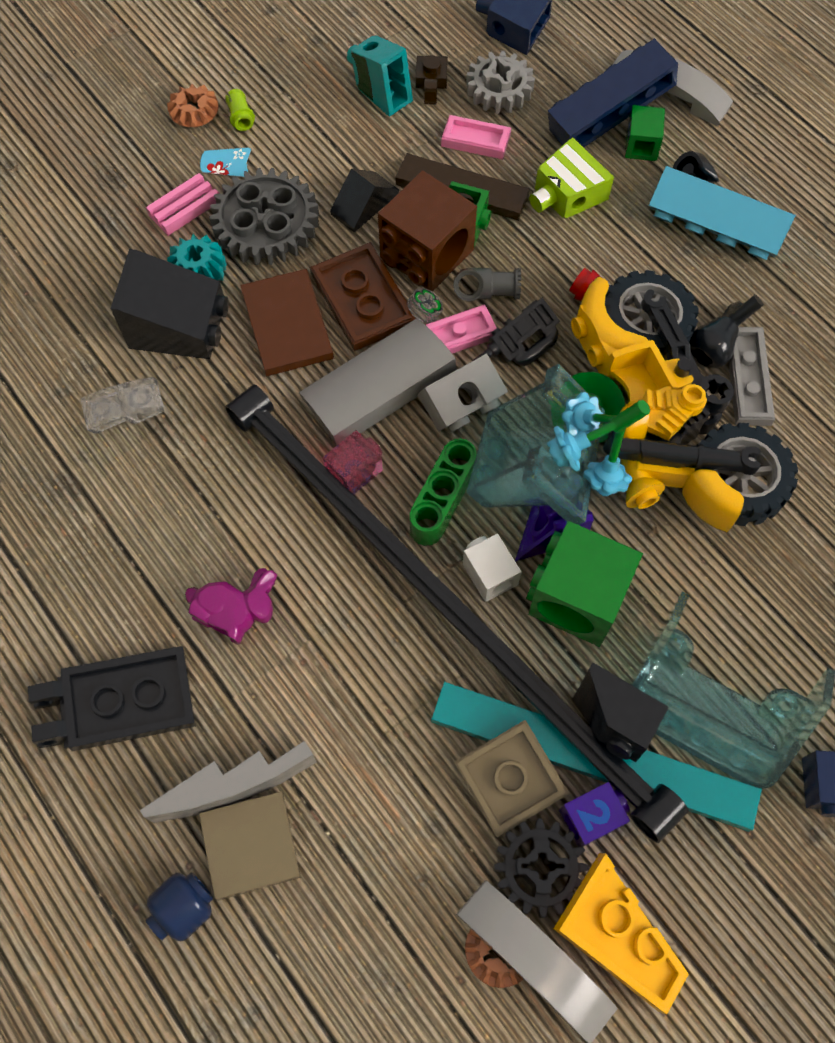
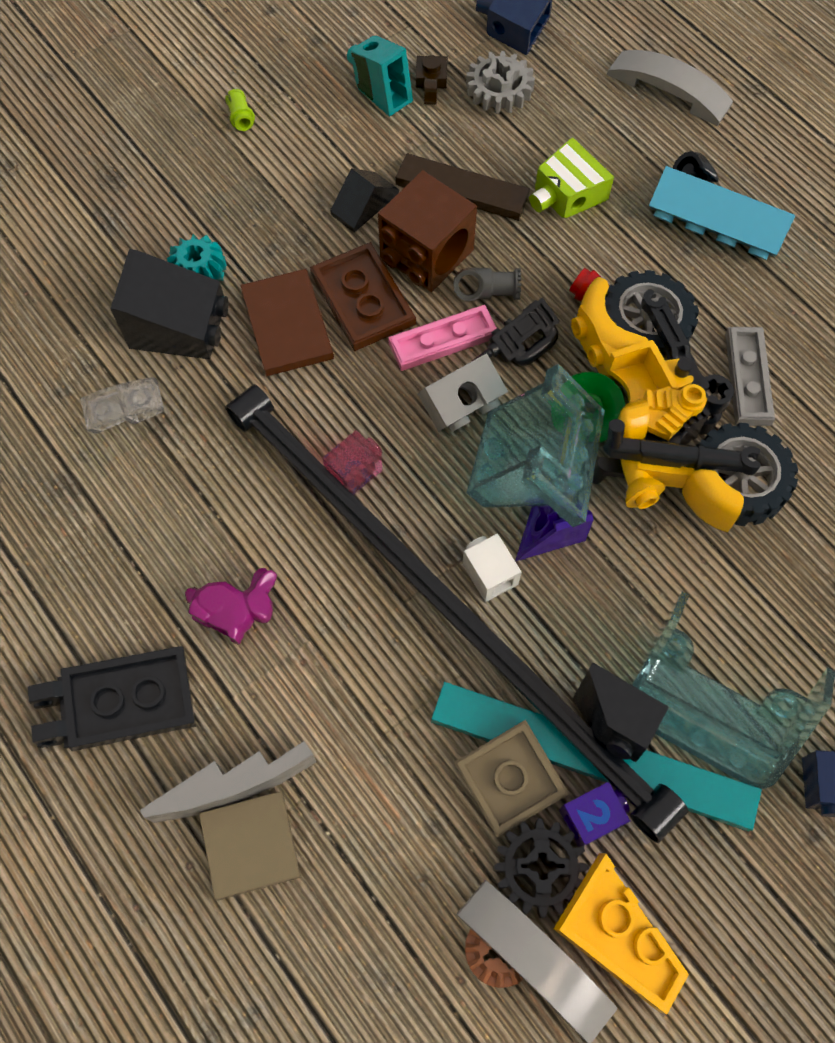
(179, 200): bright pink tile -> none
(179, 907): dark blue head -> none
(190, 116): nougat gear -> none
(225, 161): medium azure sticker -> none
(264, 216): dark grey gear -> none
(378, 381): light grey slope -> none
(425, 305): clear tile -> none
(447, 476): green beam -> none
(476, 137): bright pink tile -> none
(480, 199): green bracket -> none
(582, 424): medium azure plant -> none
(582, 582): green brick -> none
(610, 96): dark blue brick -> none
(644, 133): green brick -> none
(715, 341): black piece -> none

